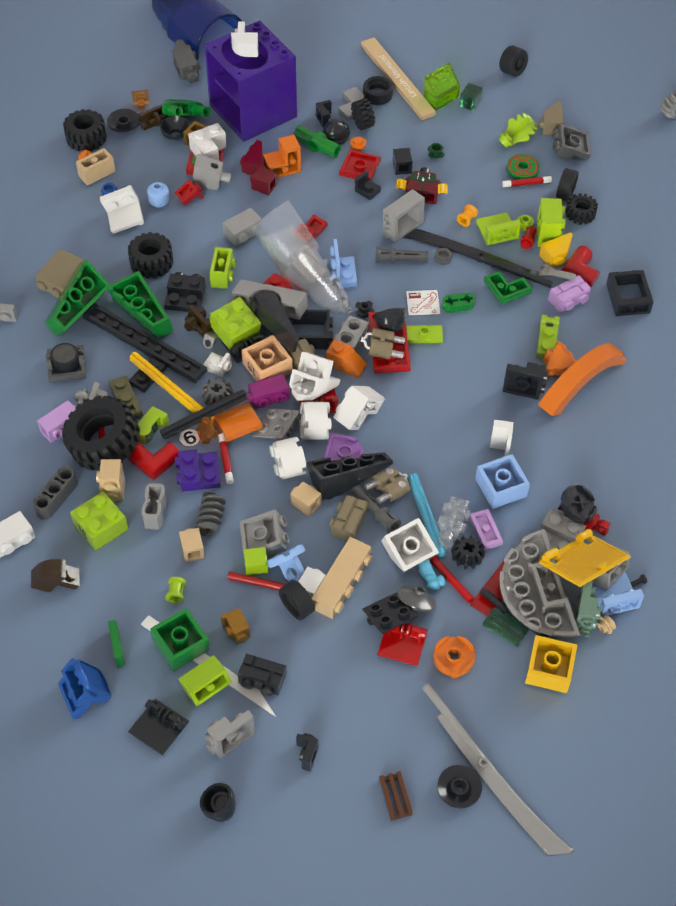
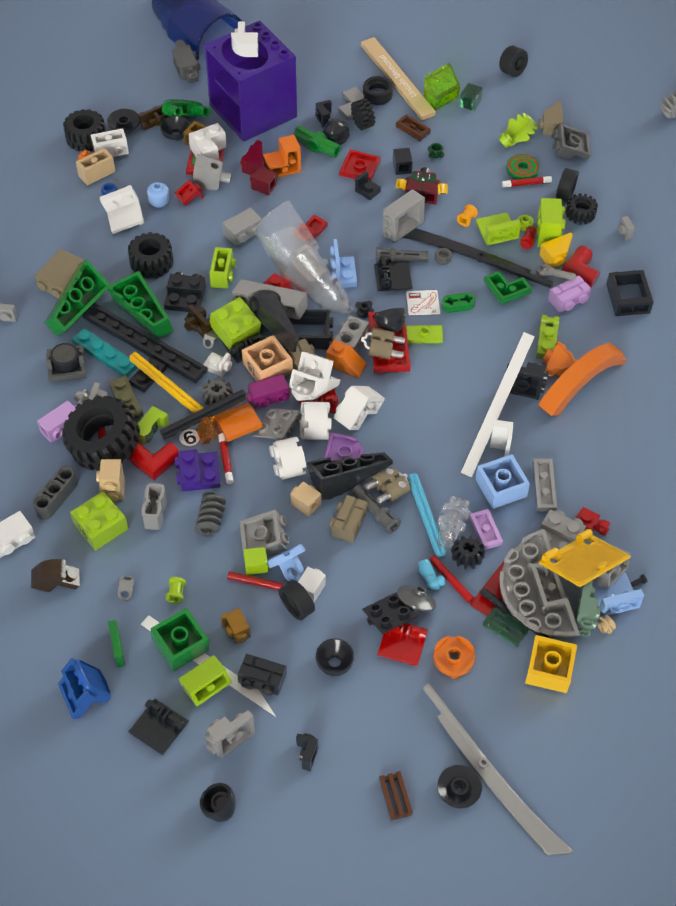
(104, 353): none -> teal plate
(113, 141): none -> white brick
(125, 585): none -> light grey piece
(141, 98): clear orange tile -> none
(191, 544): tan brick -> none
(334, 648): none -> black piece
(341, 577): tan brick -> none
(358, 143): orange plate -> none
(392, 275): none -> black hinge
(409, 545): white slope -> none
(411, 127): none -> reddish brown tile
(497, 404): none -> white sticker
(544, 485): none -> light grey plate
(578, 504): black tile -> none
(626, 228): none -> light grey plate

